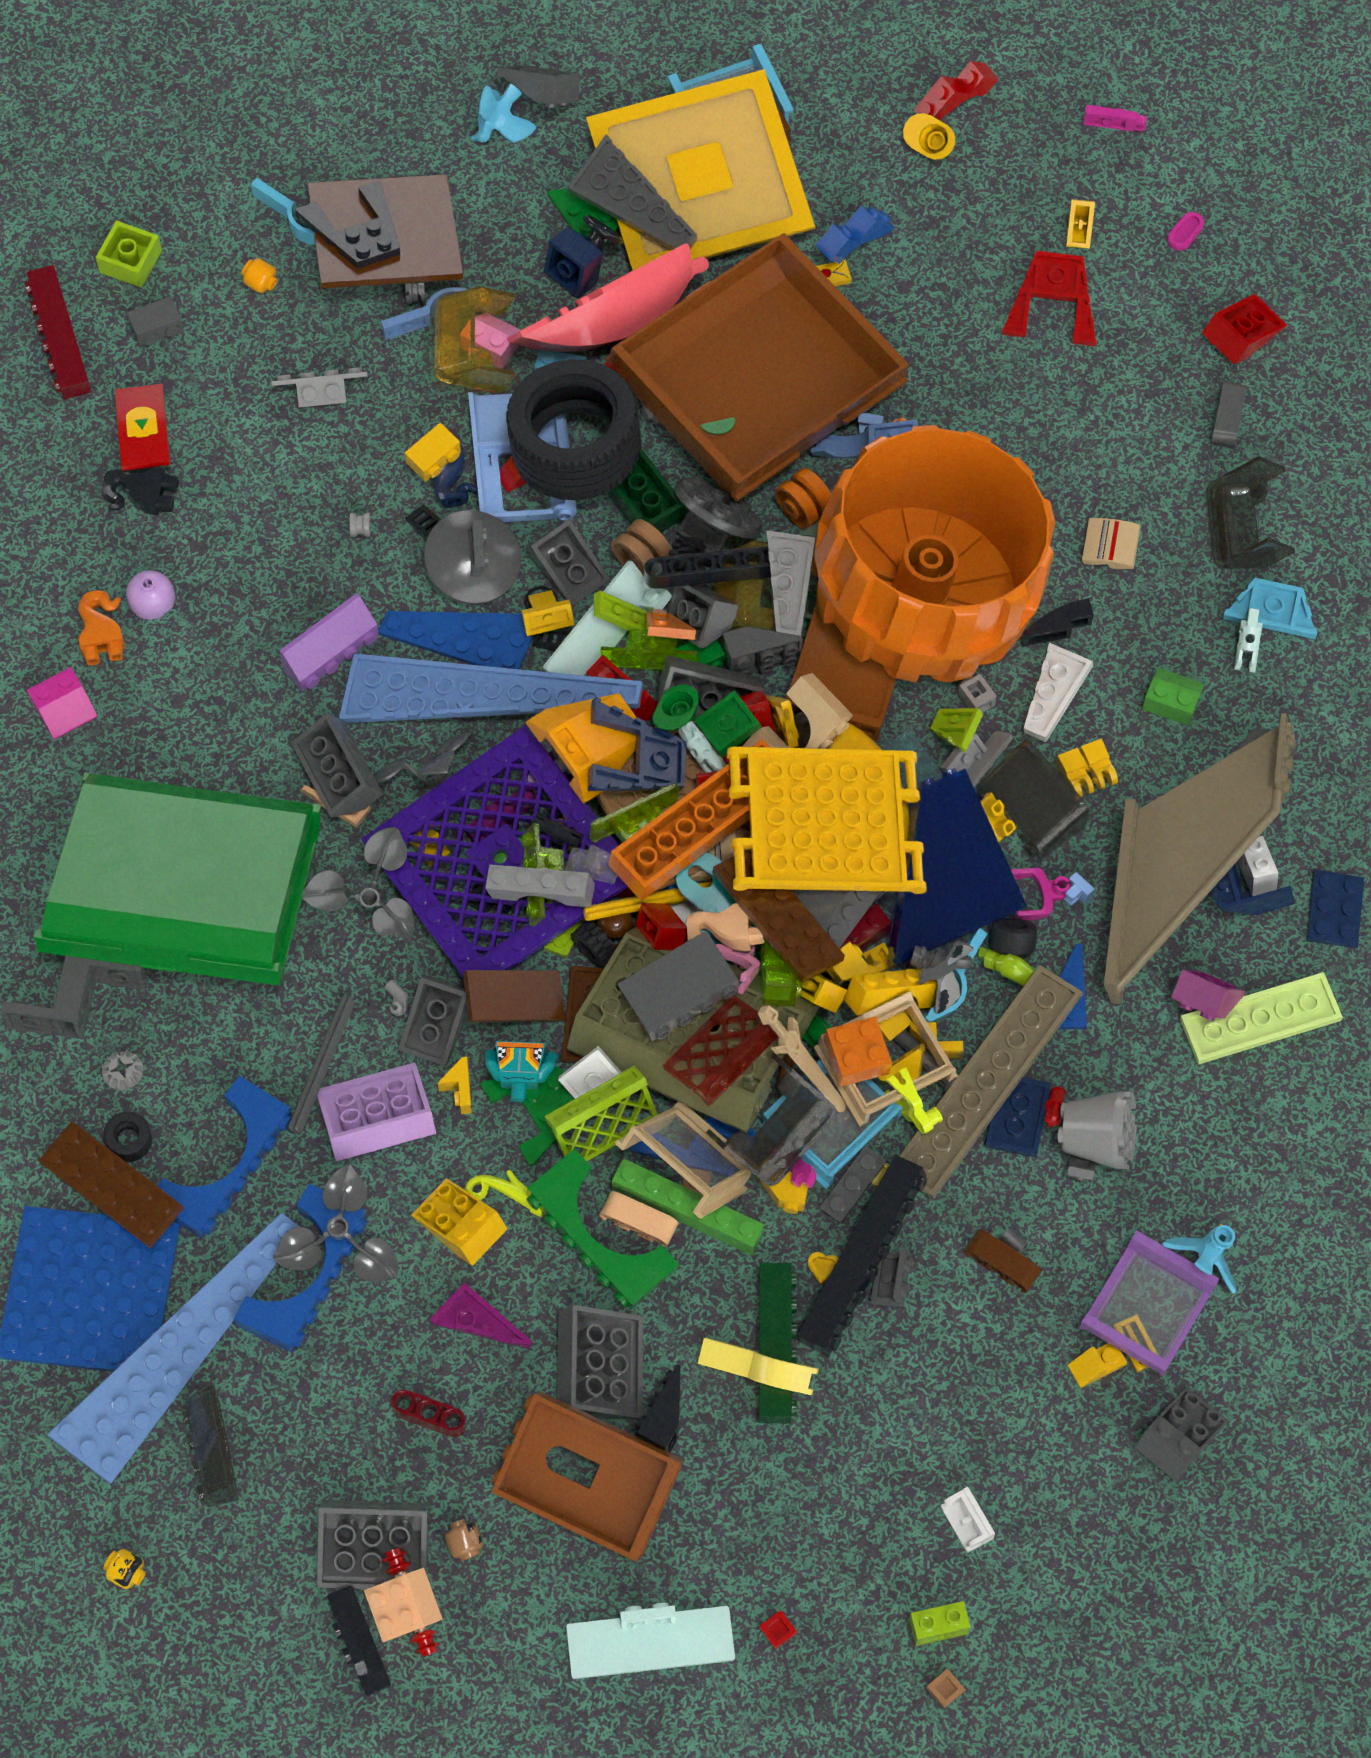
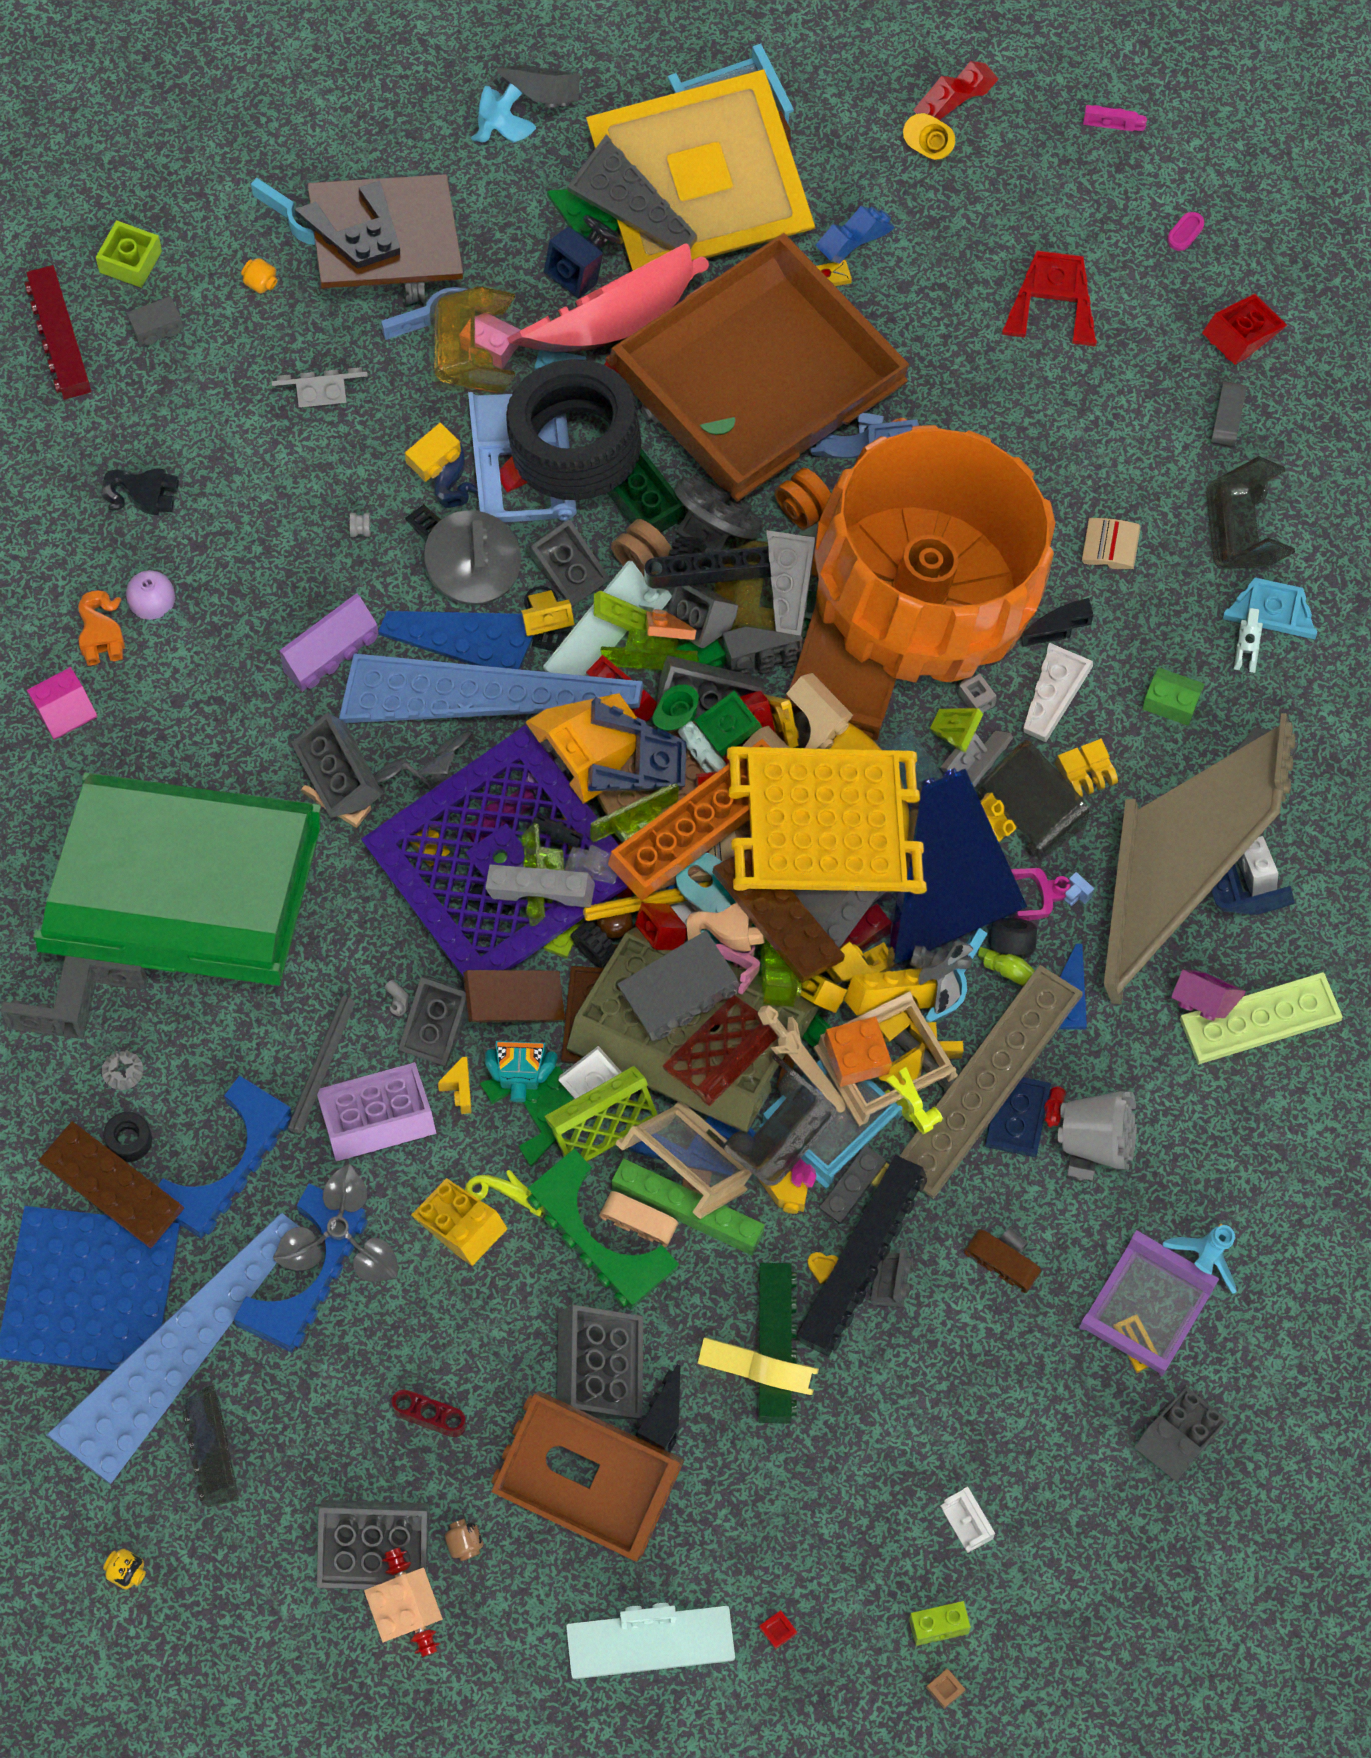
(142, 427): red slope -> none
(358, 1639): black bracket -> none
(387, 850): dark grey plant -> none
(473, 1315): magenta wing -> none
(1080, 223): yellow slope -> none
(1096, 1364): yellow slope -> none
(1335, 909): dark blue plate -> none

